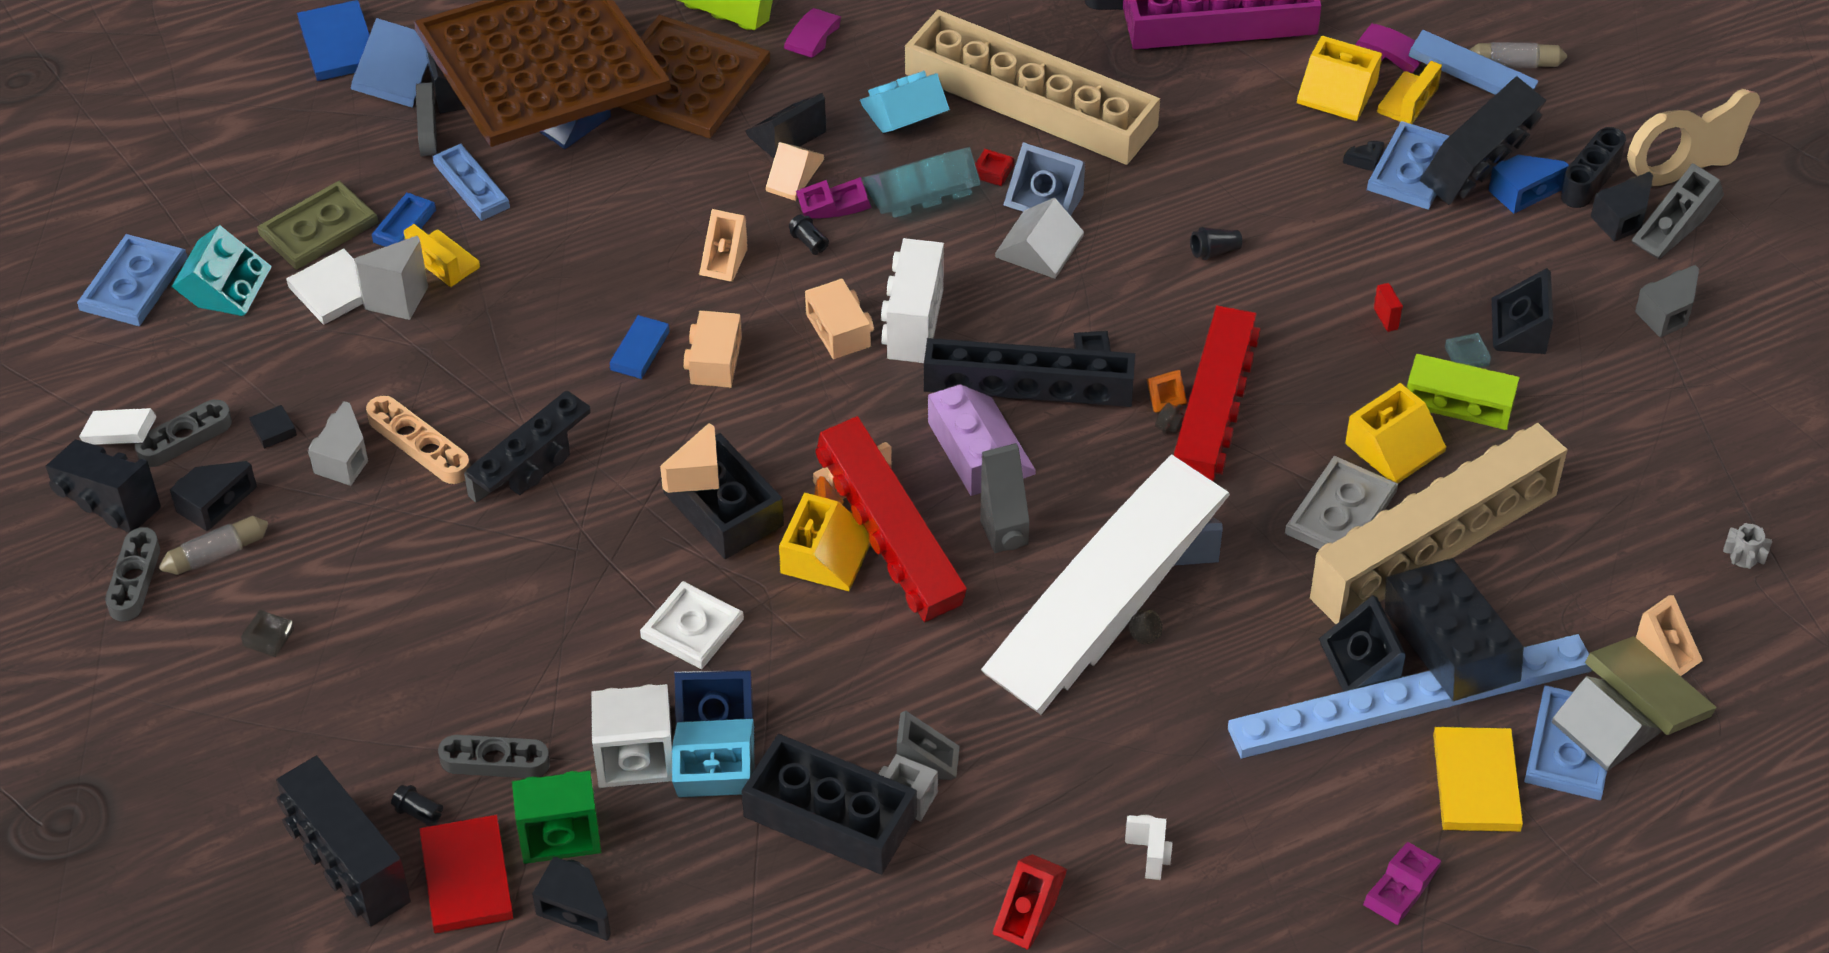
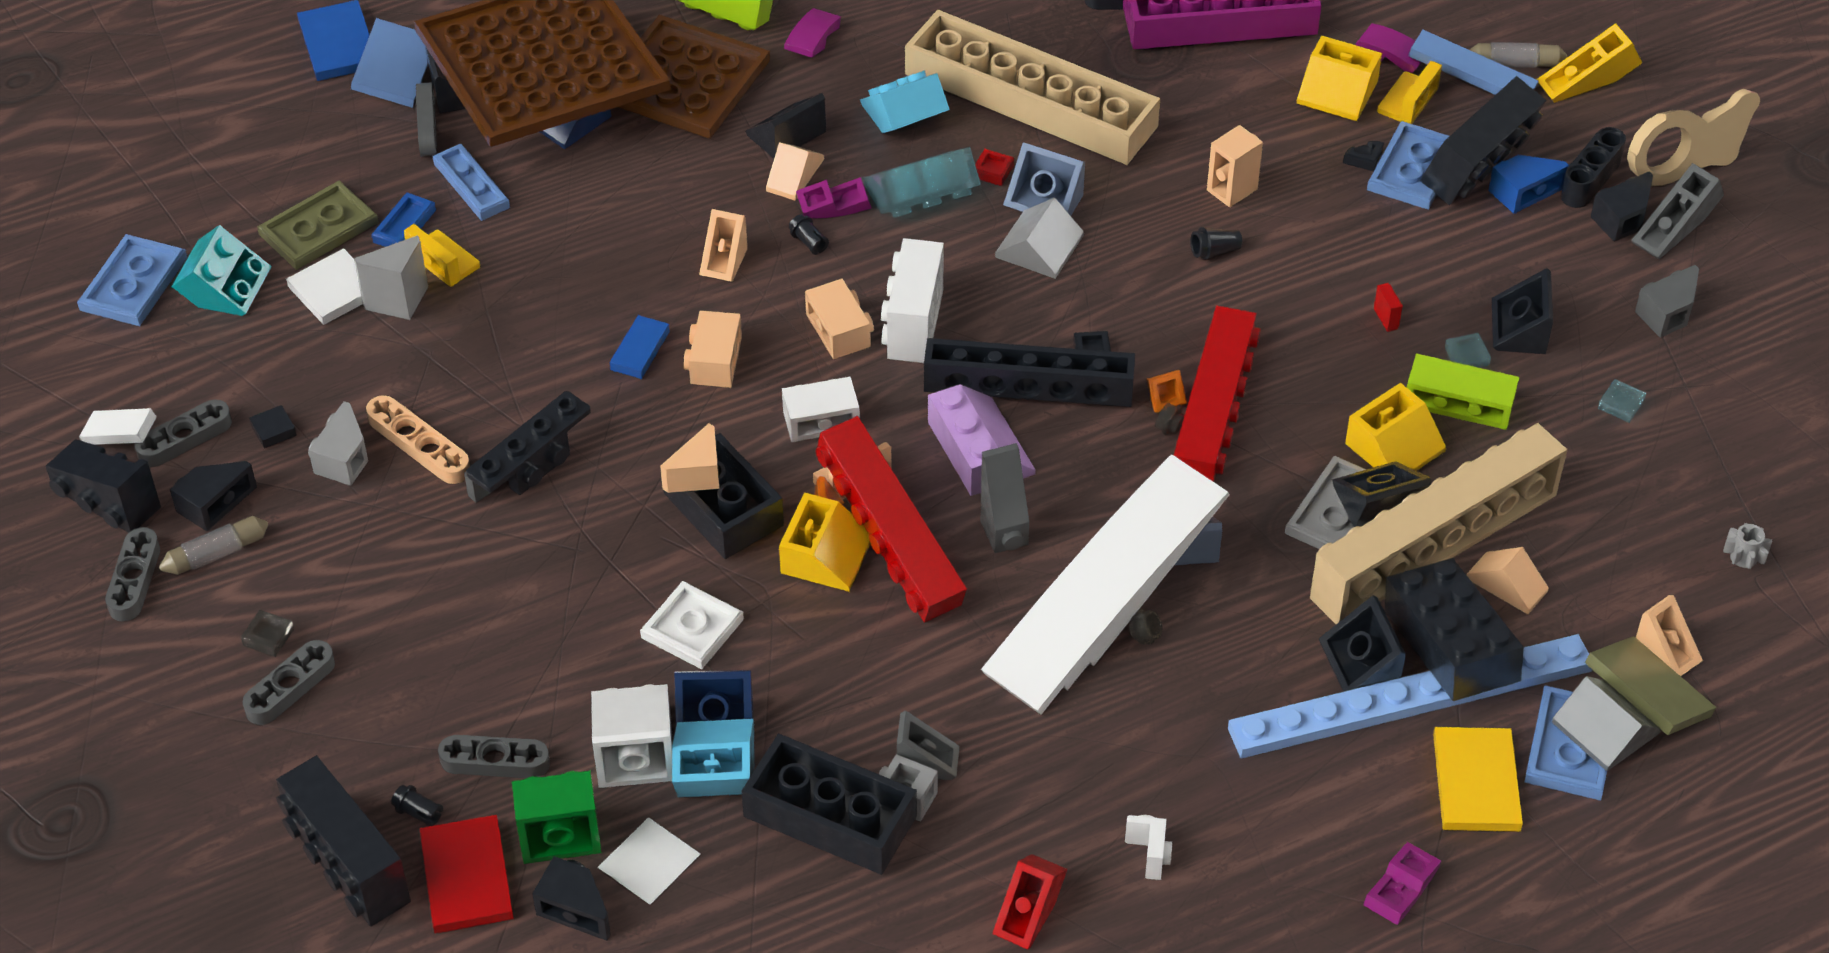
(283, 697): none -> dark grey beam
(649, 861): none -> white sticker
(818, 407): none -> white brick
(1234, 165): none -> light nougat brick
(1377, 489): none -> black slope
(1510, 577): none -> light nougat slope
(1592, 66): none -> yellow slope
(1622, 400): none -> clear light blue tile

